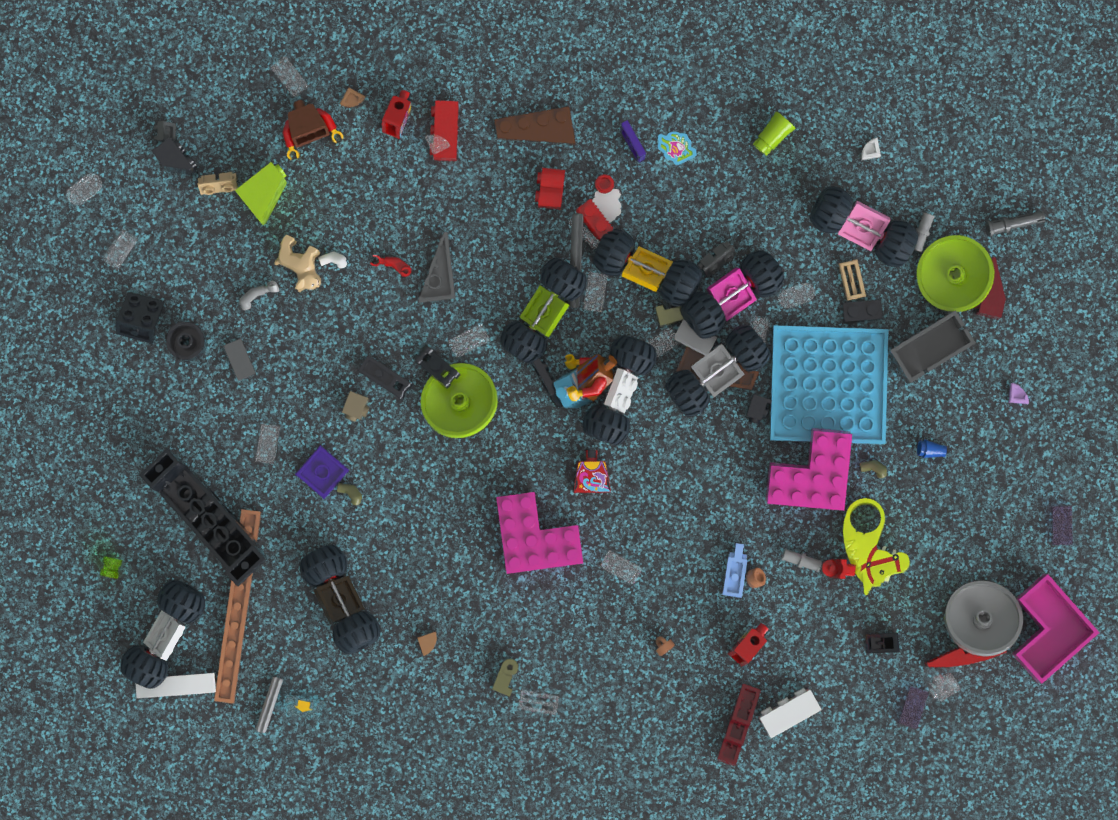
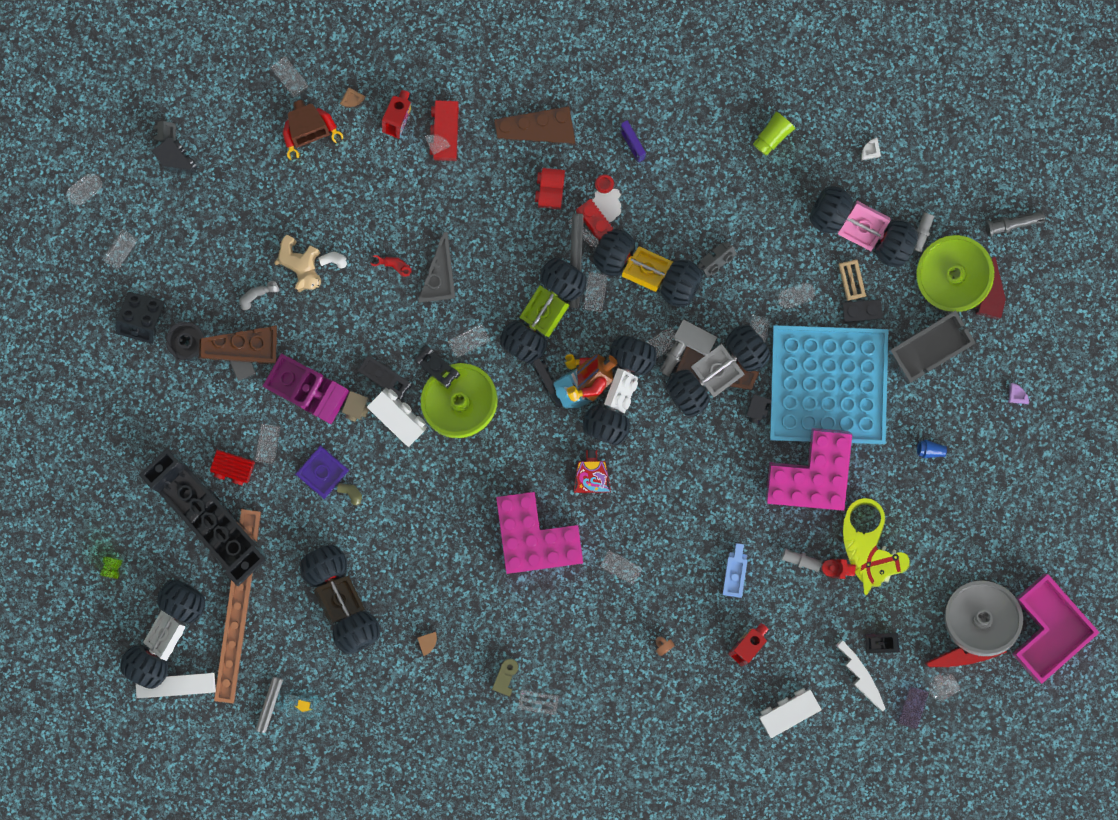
(208, 184): tan hinge -> none
(232, 466): none -> red brick
(242, 346): none -> reddish brown wing
(263, 191): lime slope -> none
(306, 388): none -> magenta piece
(397, 416): none -> white brick
(668, 316): olive leg -> none
(672, 358): none -> light grey pin
(676, 147): sticker -> none
(732, 293): black plate -> none
(738, 724): dark red slope -> none
(755, 578): nougat tile -> none
(864, 681): none -> white slope
(874, 465): olive arm -> none
(1061, 525): clear purple tile -> none

